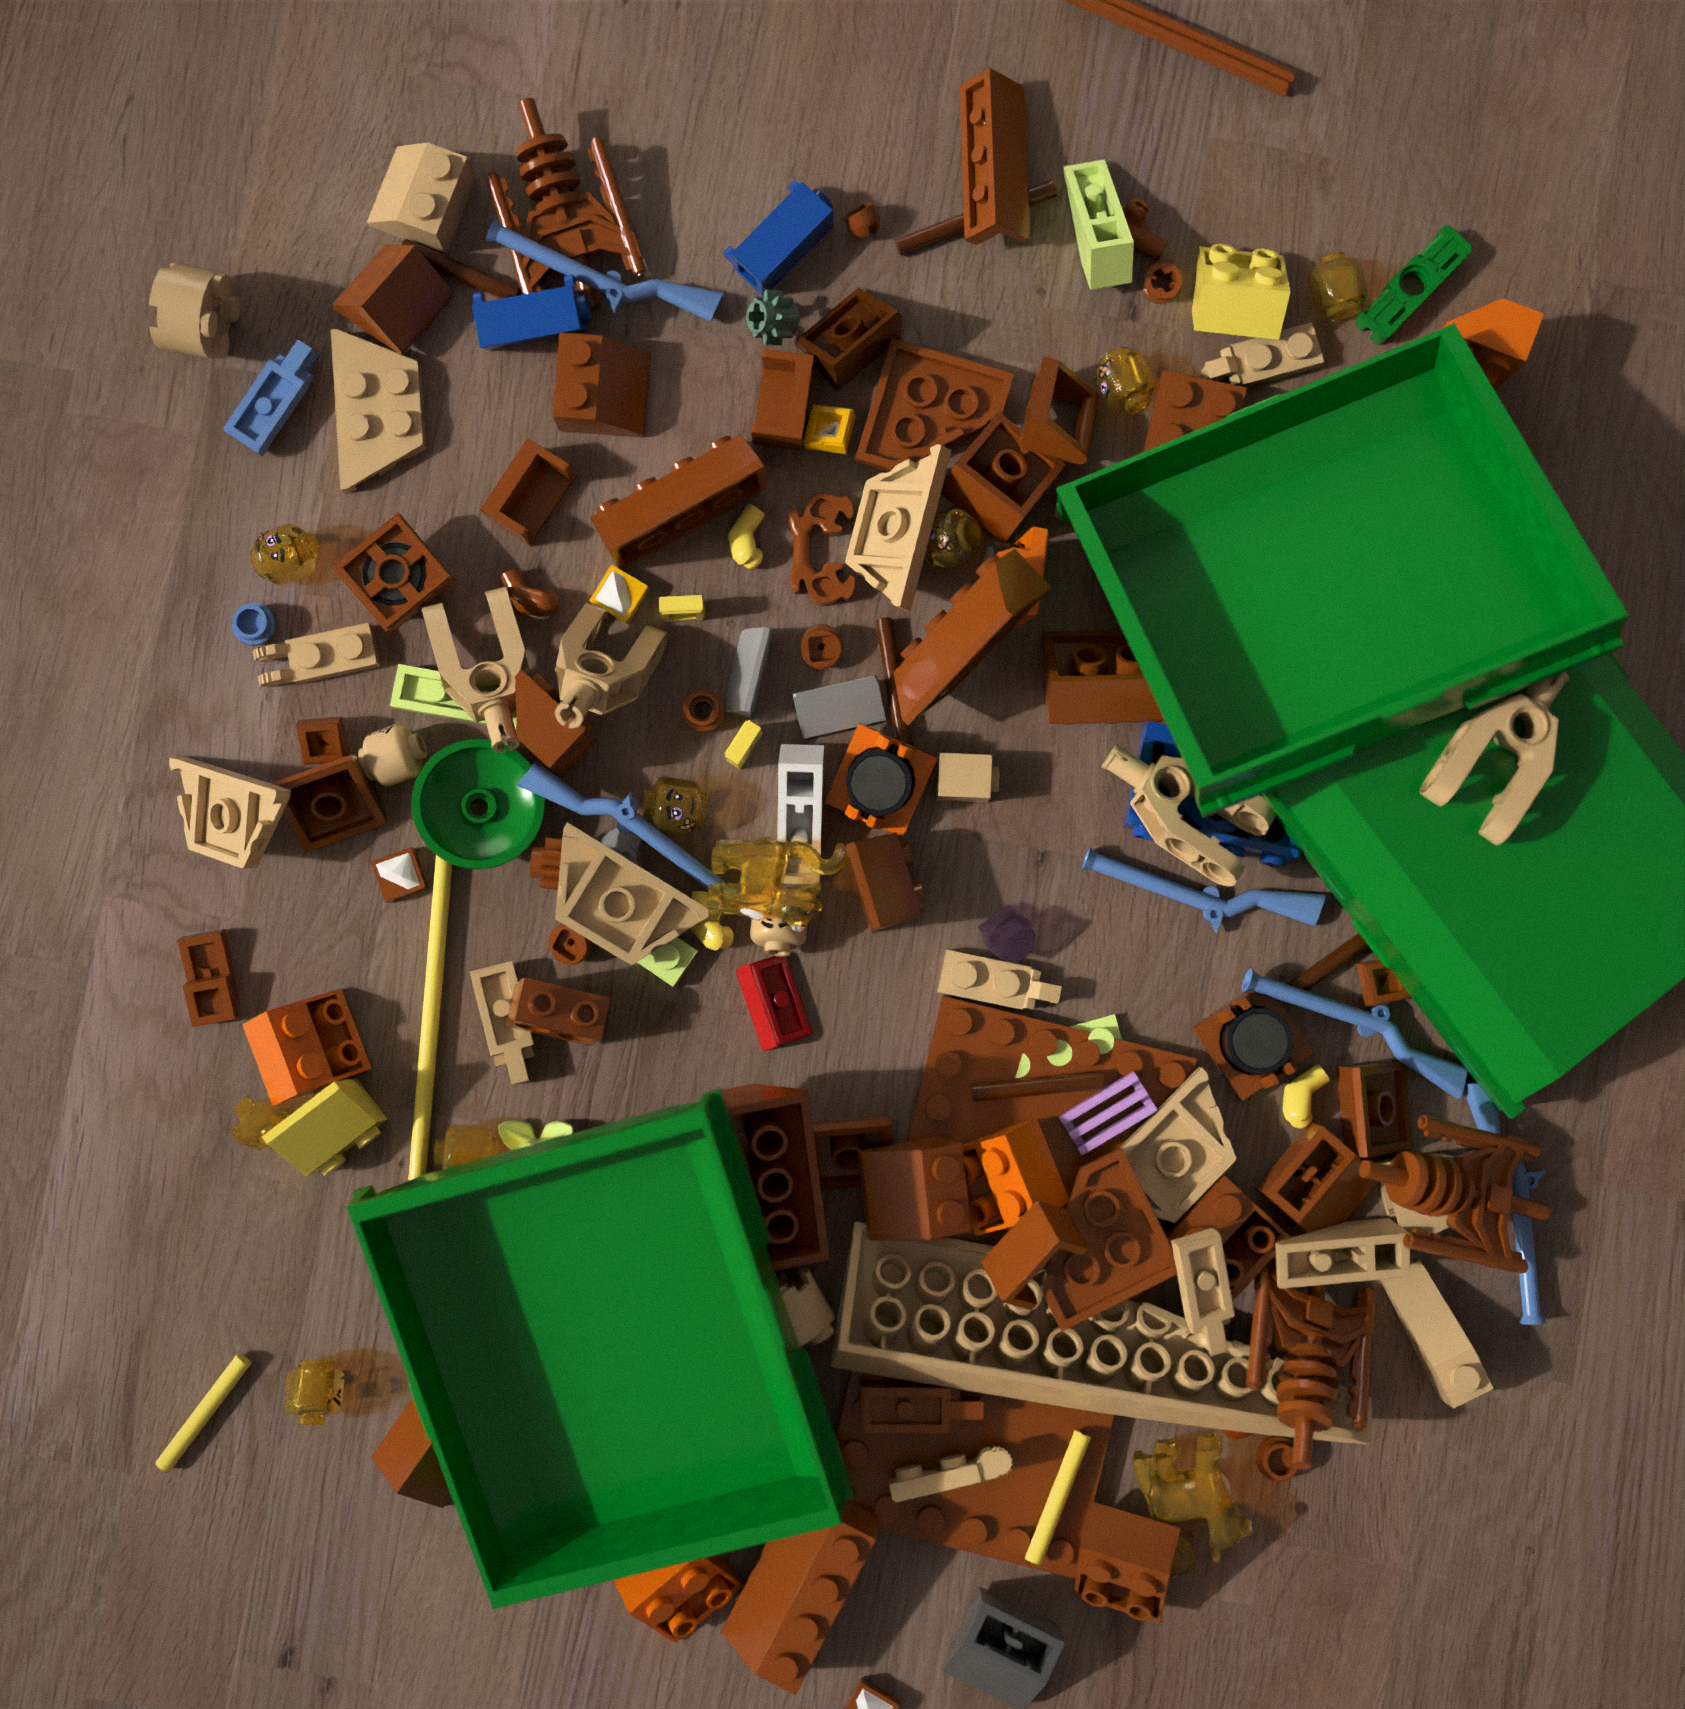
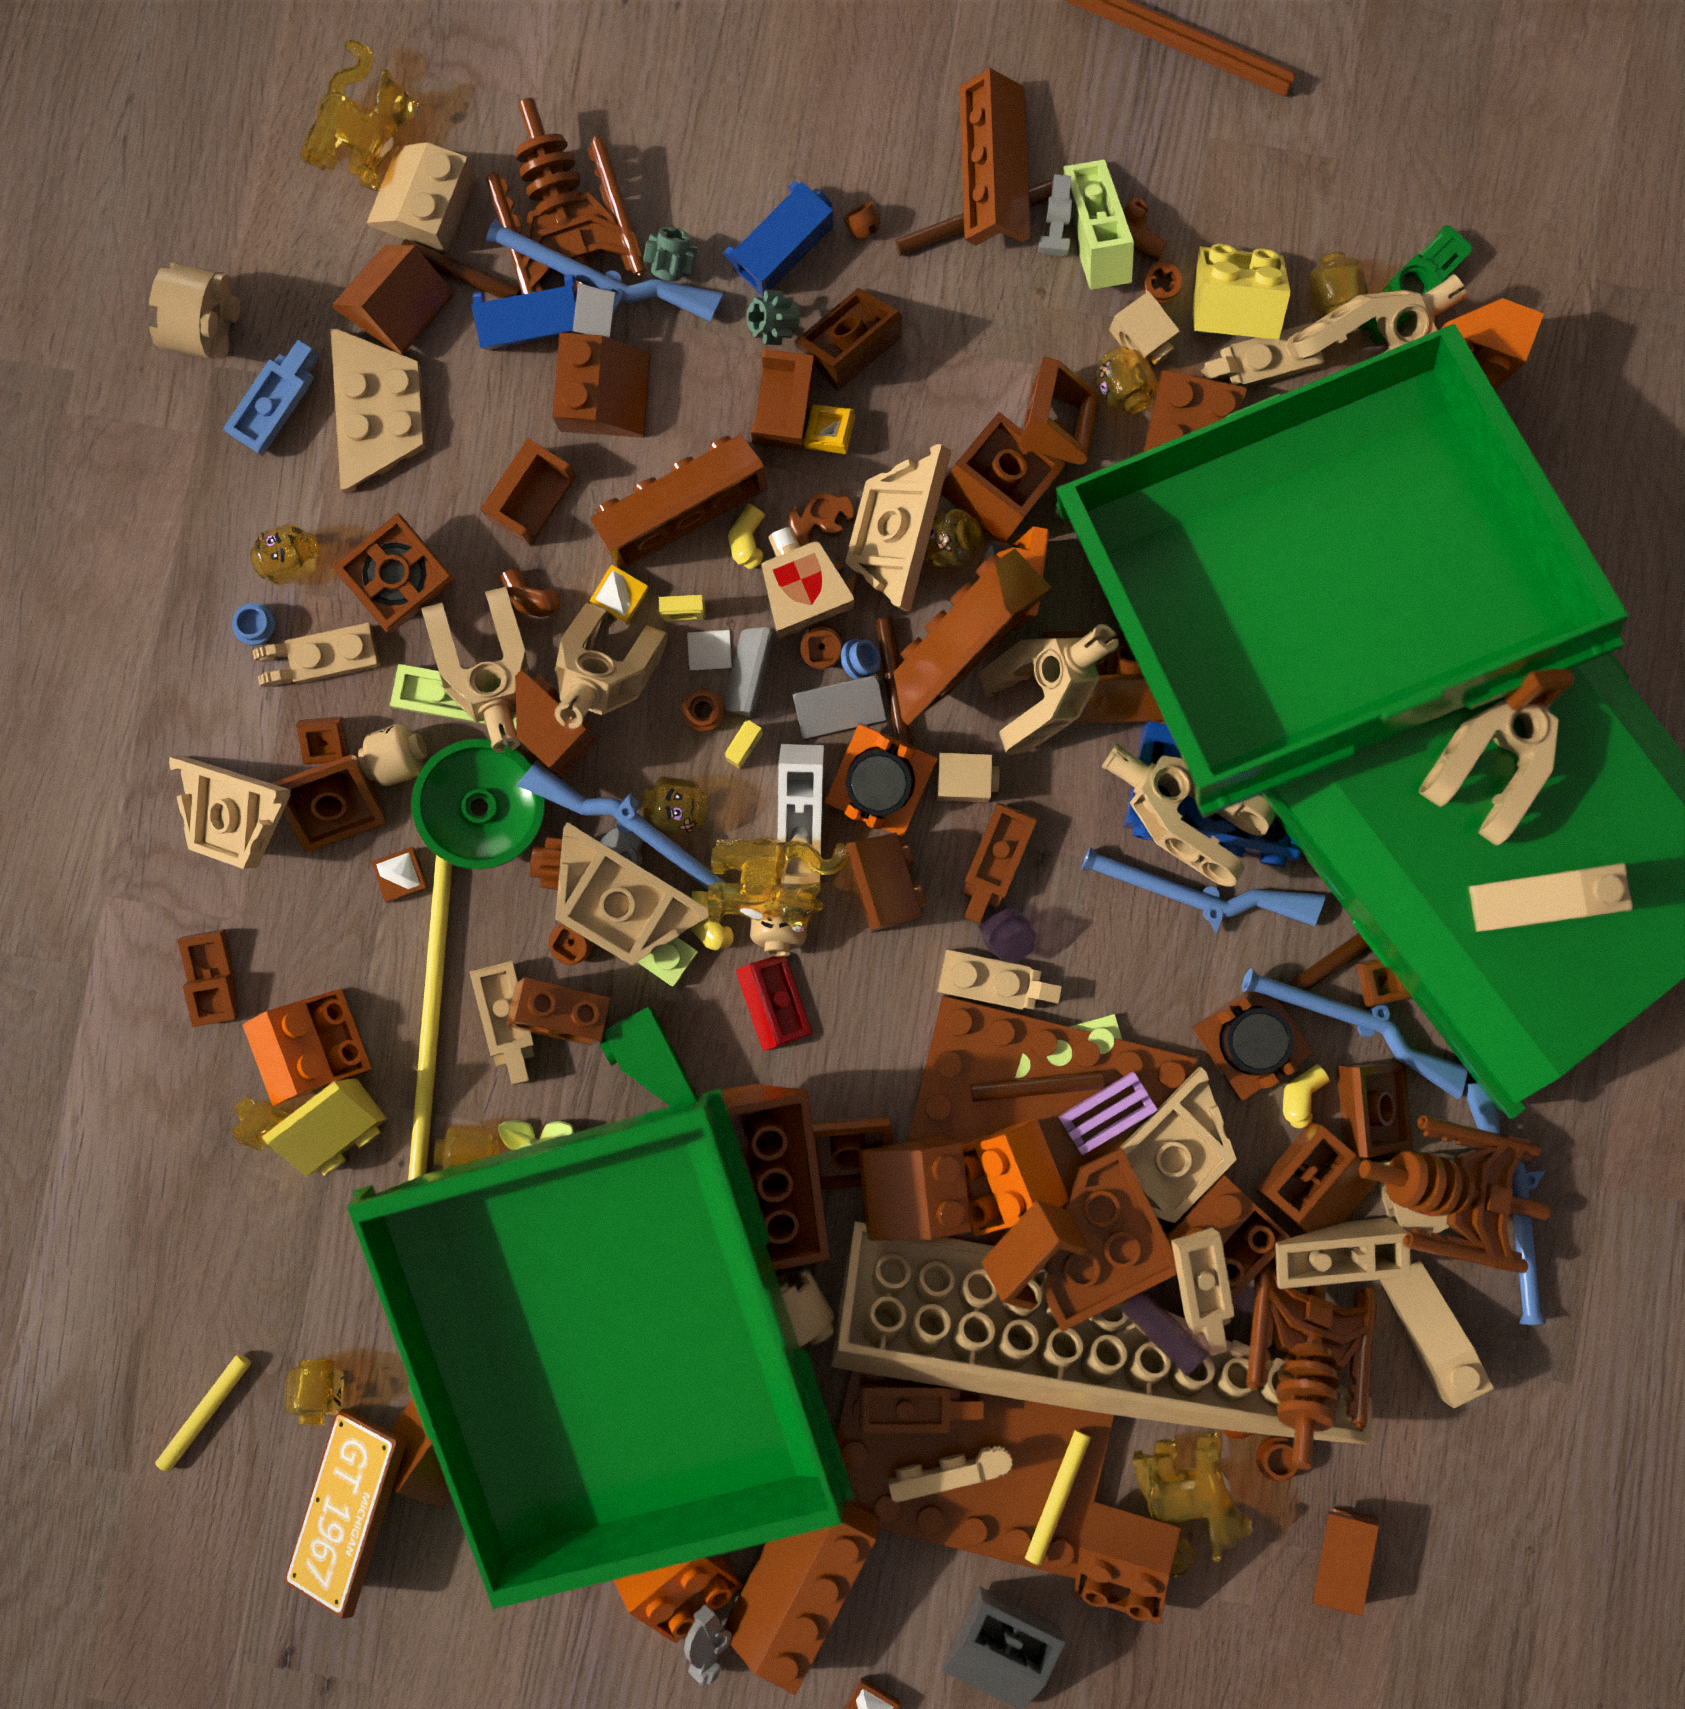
(345, 1512): none -> tile
(357, 127): none -> clear yellow animal
(593, 311): none -> white sticker
(648, 1057): none -> green slope
(670, 253): none -> sand green gear
(704, 1644): none -> light grey piece
(709, 650): none -> white sticker
(802, 584): none -> tan torso
(860, 658): none -> medium blue plate
(927, 402): dark orange plate -> none
(996, 860): none -> dark orange hinge
(1058, 215): none -> light grey piece
(1065, 673): none -> tan piece
(1145, 329): none -> tan brick
(1178, 1350): none -> piece
(1346, 1561): none -> dark orange hinge
(1386, 309): none -> tan piece
(1540, 688): none -> dark orange tile
(1550, 897): none -> tan slope

